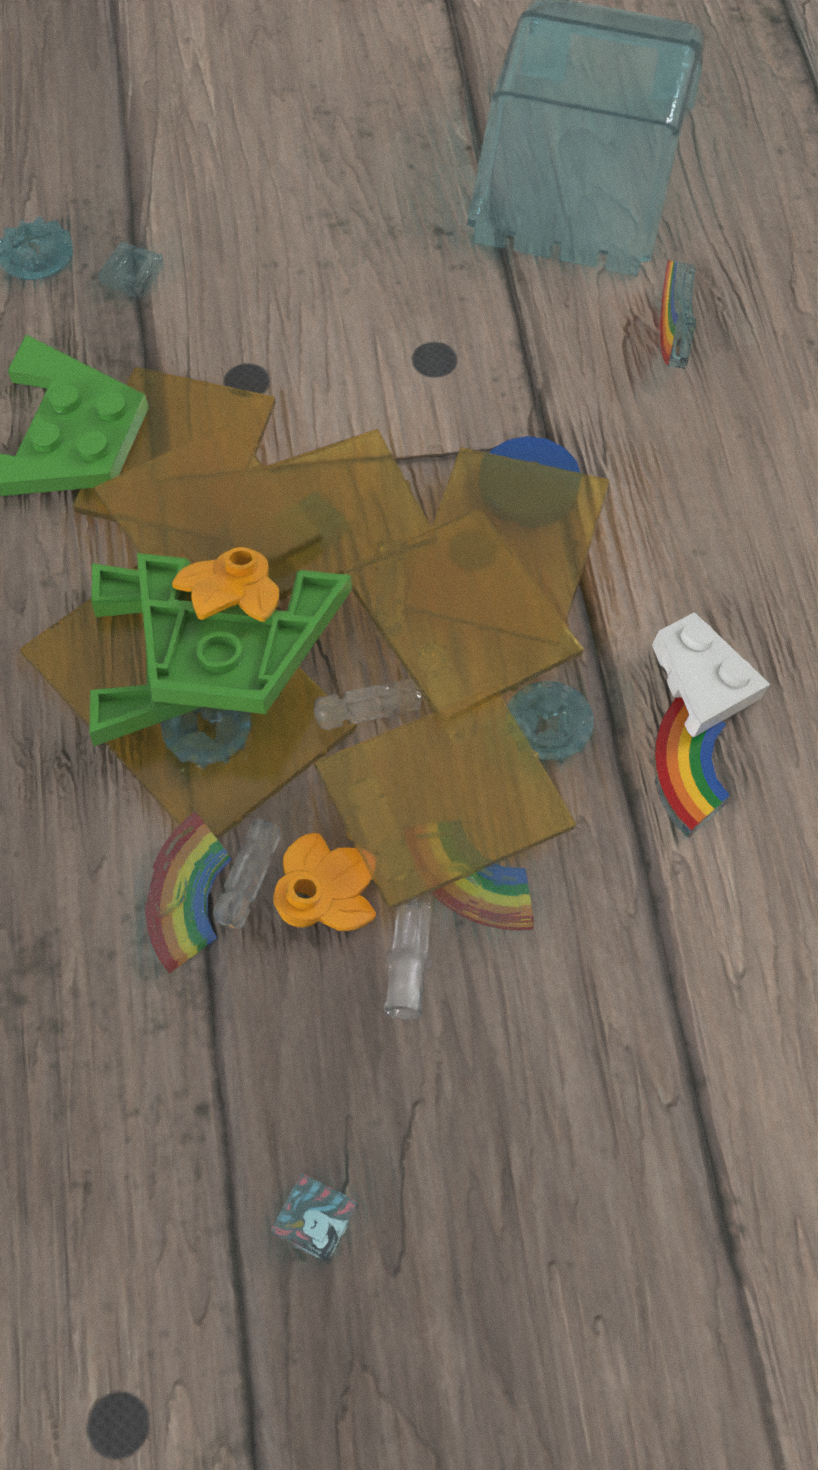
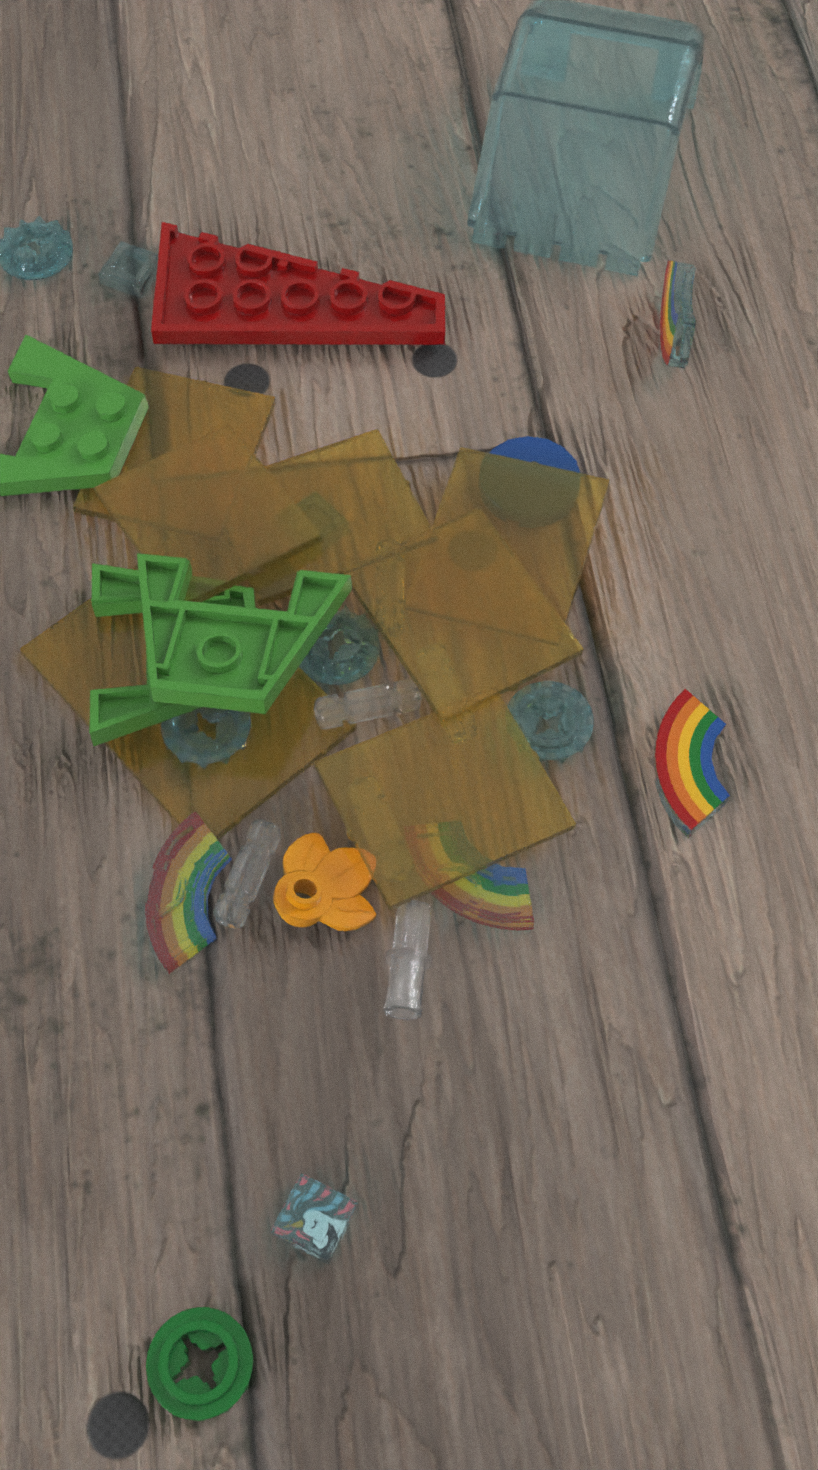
(169, 1358): none -> green gear
(230, 580): light orange plate -> none
(272, 297): none -> red wing
(351, 660): none -> clear light blue gear
(706, 673): white wing -> none

